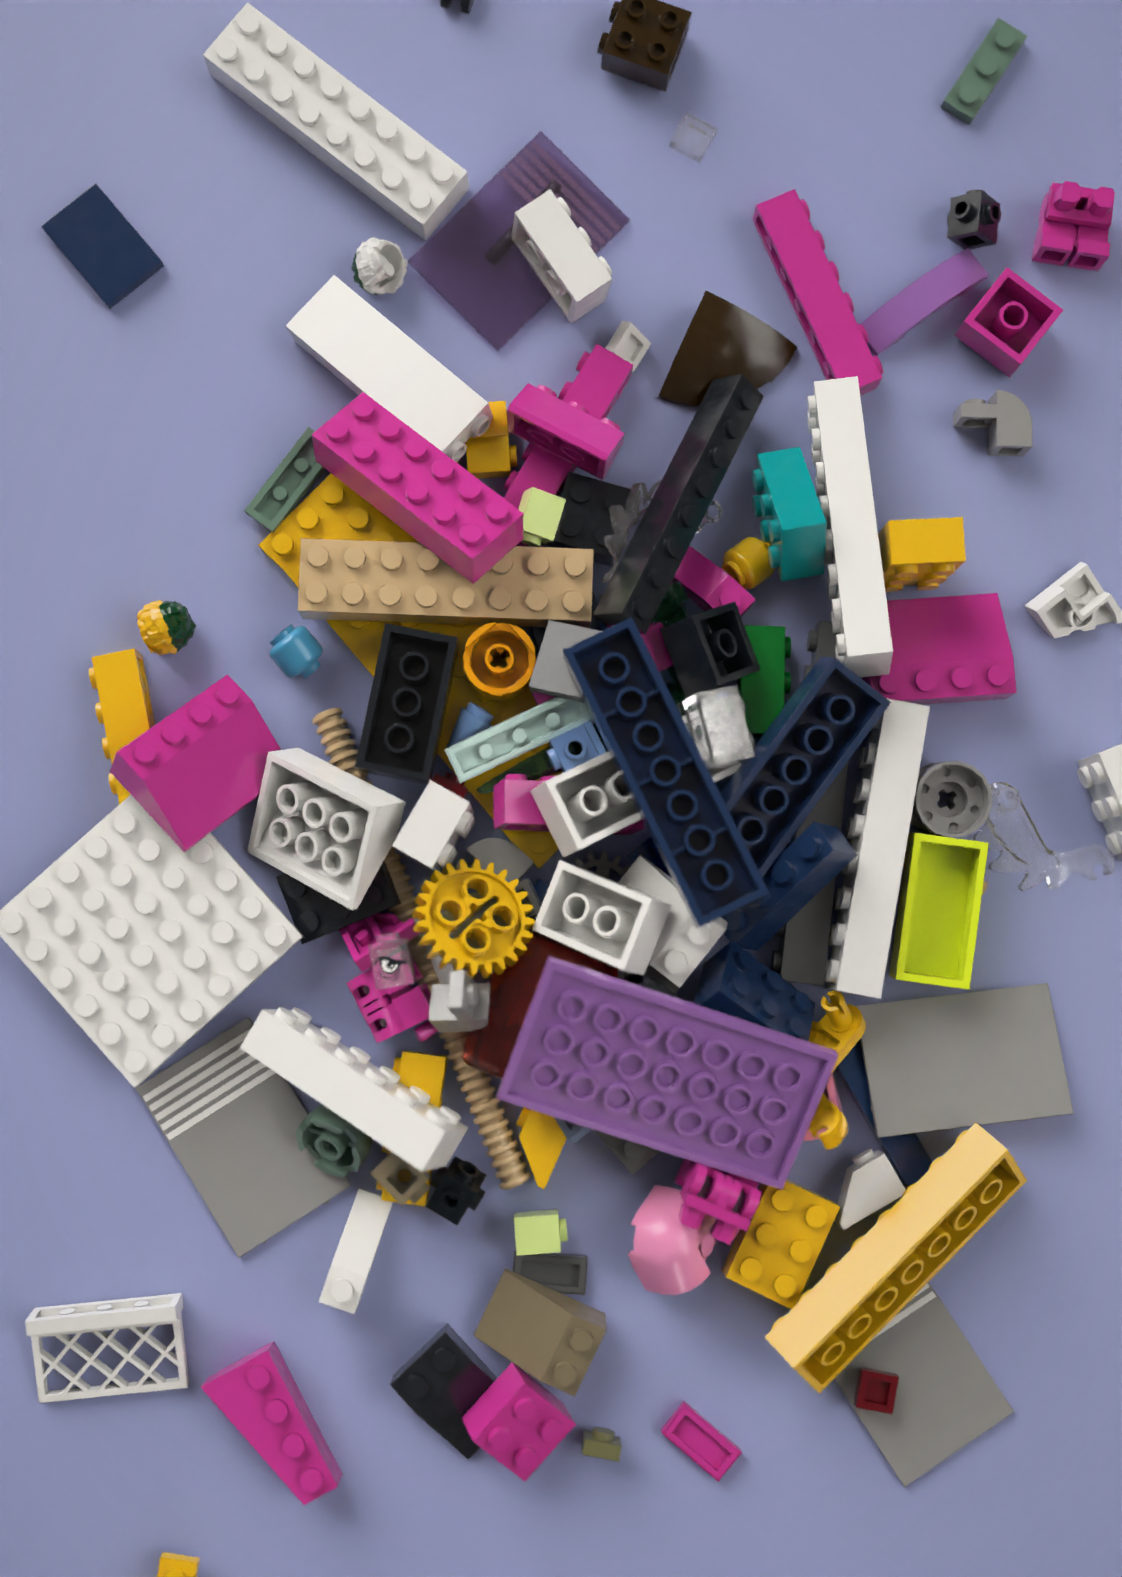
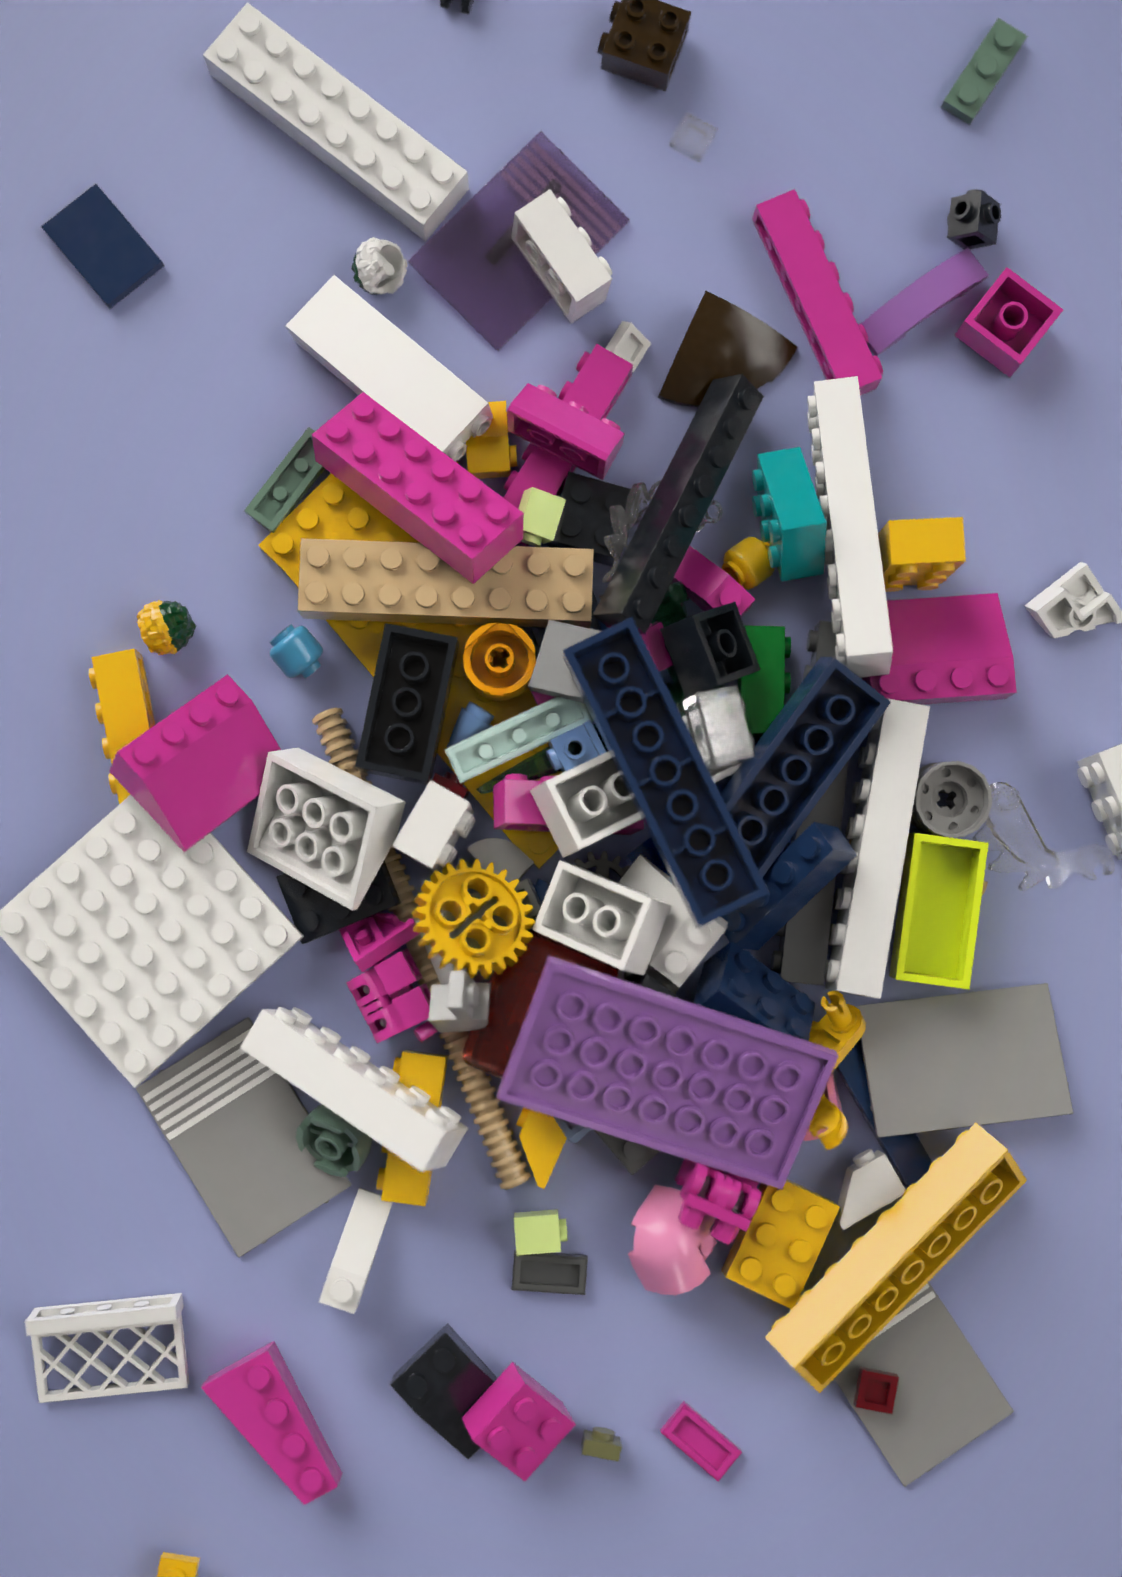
(387, 1175): dark tan brick -> none
(391, 961): clear brick -> none
(456, 1190): black brick -> none
(542, 1331): dark tan slope -> none
(1006, 420): light grey brick -> none
(1074, 225): dark pink hips -> none

